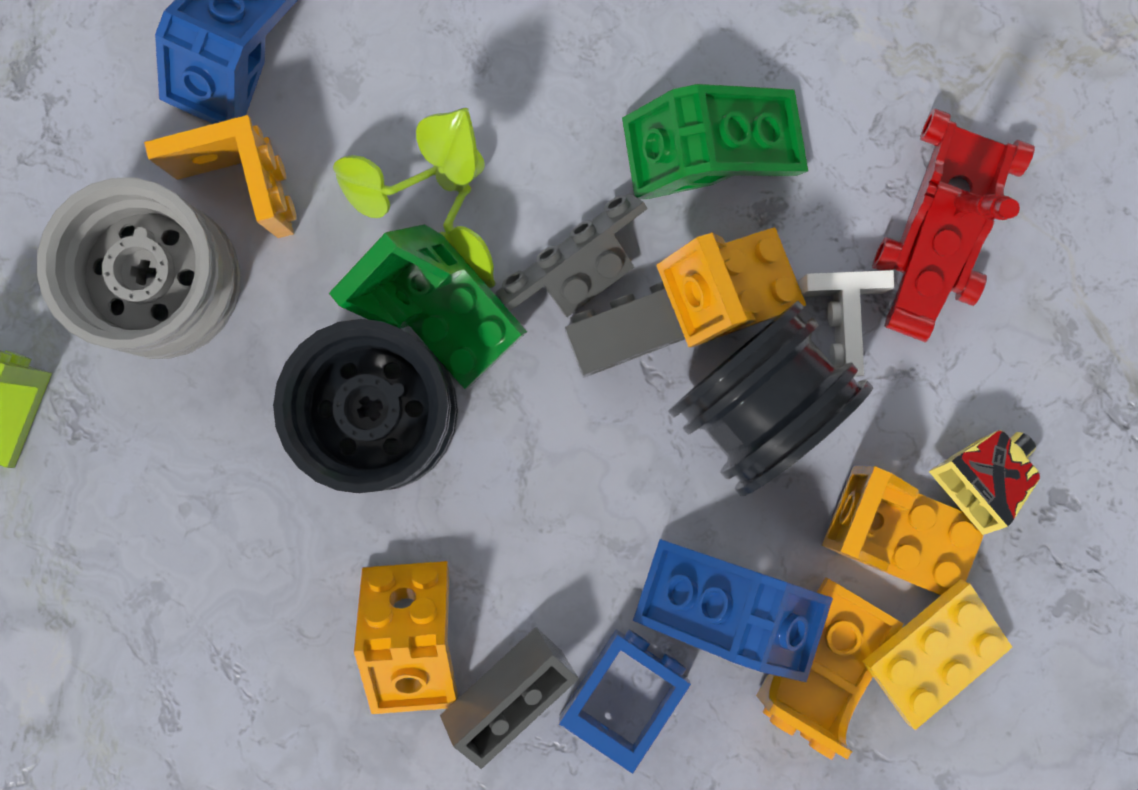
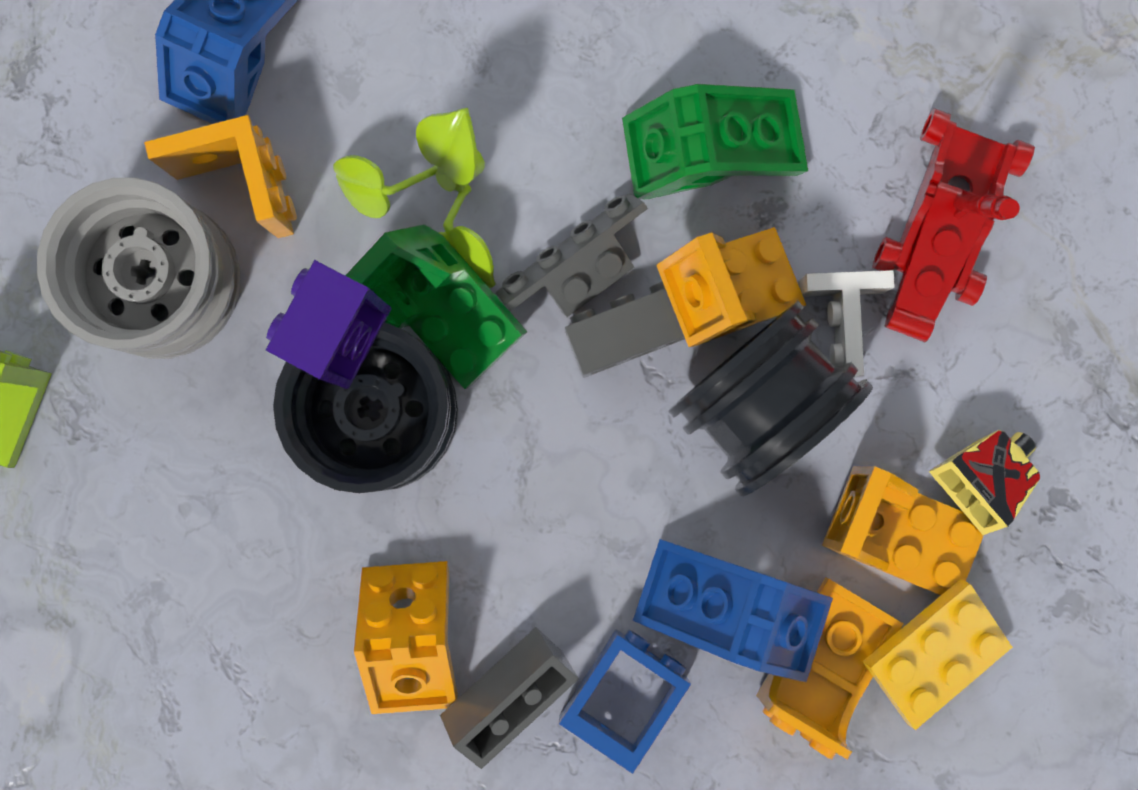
(327, 325): none -> dark purple brick

